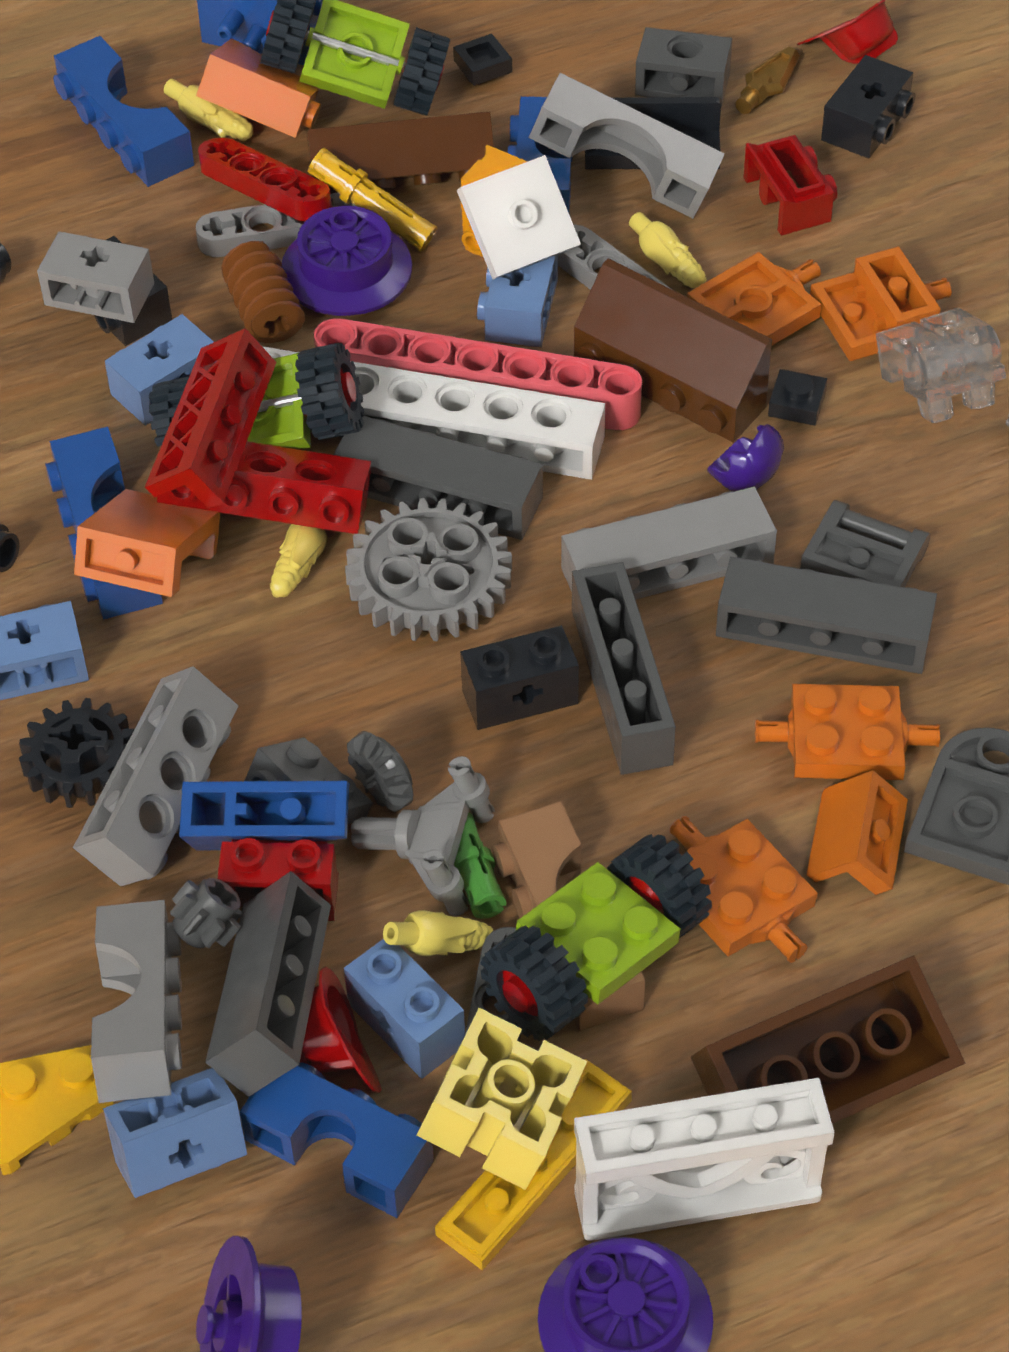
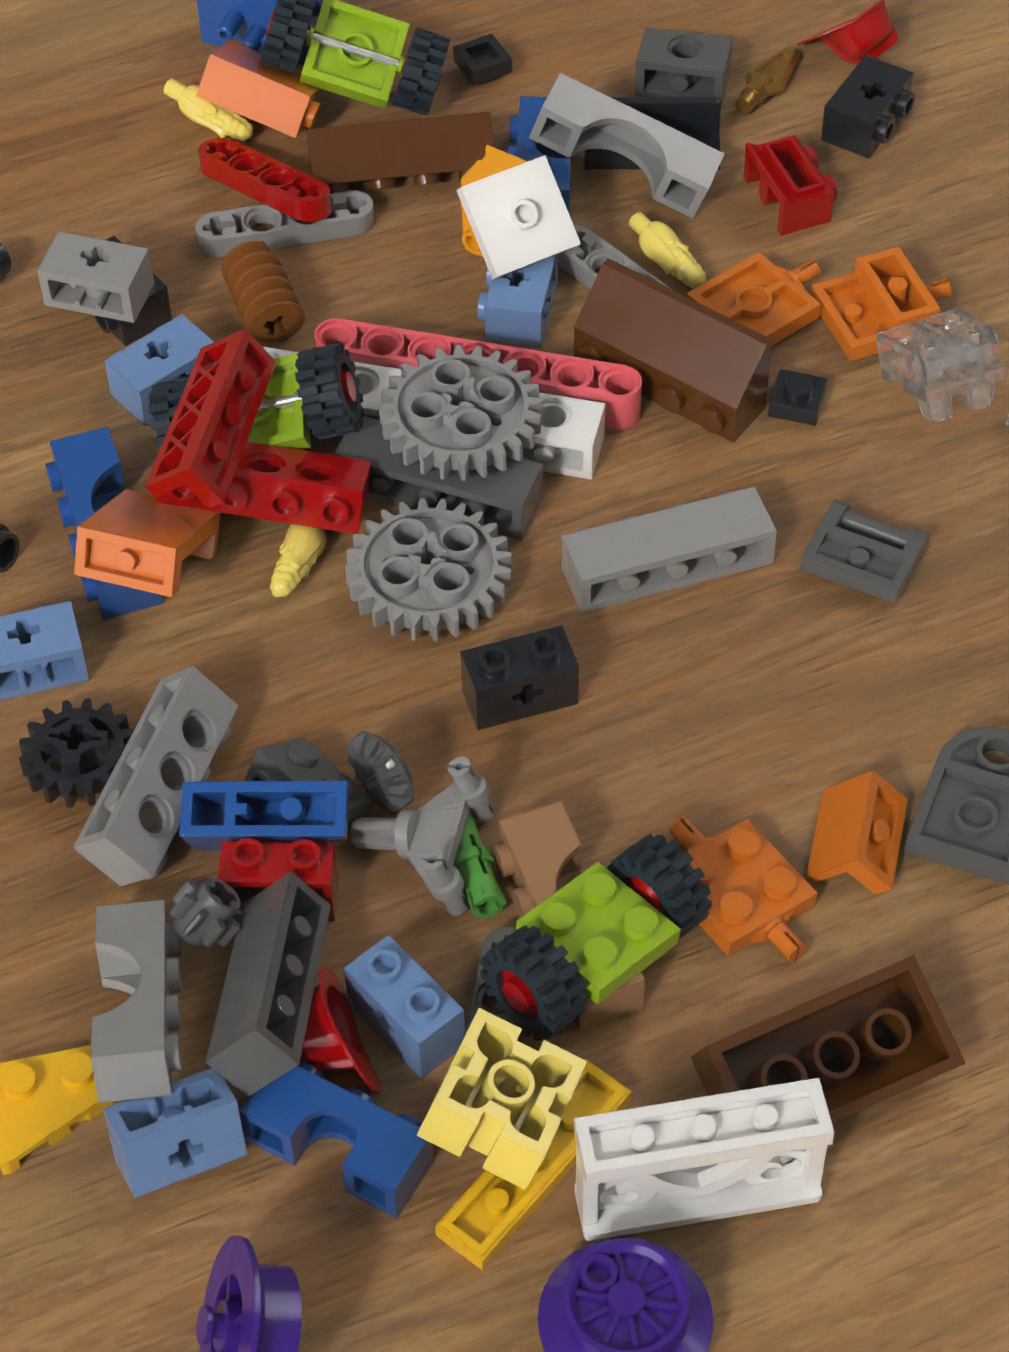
(147, 140): blue arch -> none
(347, 262): dark purple wheel -> none
(363, 193): yellow pin -> none
(436, 933): light yellow piece -> none
(461, 412): none -> light grey gear
(623, 668): dark grey brick -> none
(749, 461): dark purple hair -> none
(825, 614): dark grey brick -> none
(847, 731): orange plate -> none

